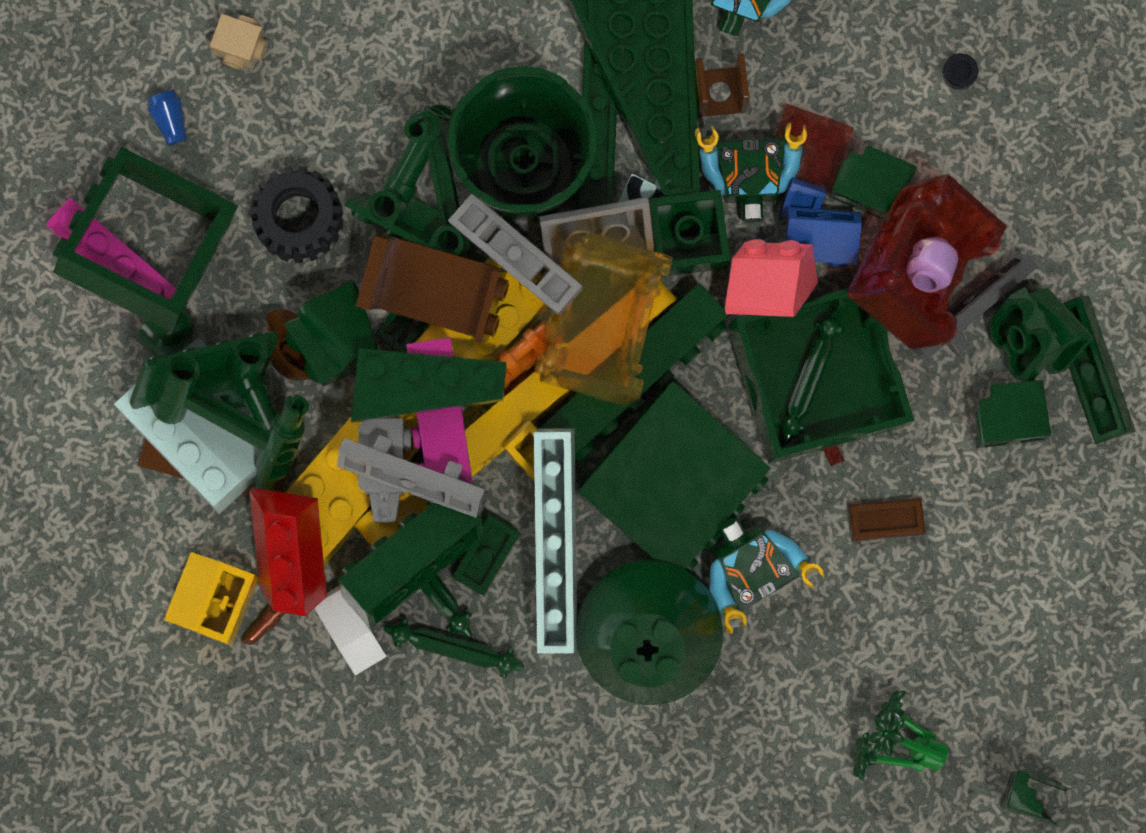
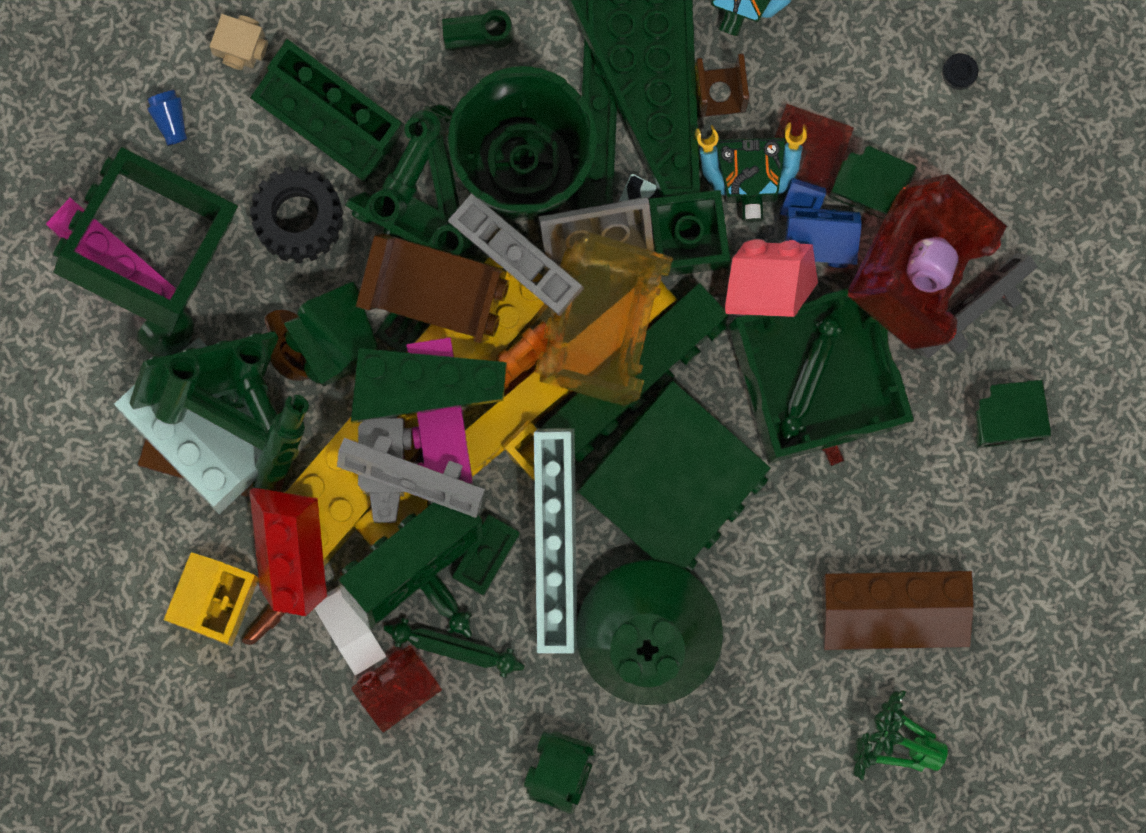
(327, 111): none -> dark green brick
(395, 688): none -> clear red bracket
(472, 31): none -> dark green piece
(560, 771): none -> dark green brick
(753, 567): torso -> none
(887, 519): reddish brown tile -> none
(897, 610): none -> reddish brown slope
(1022, 797): dark green piece -> none
(1037, 334): dark green piece -> none
(1097, 380): dark green slope -> none

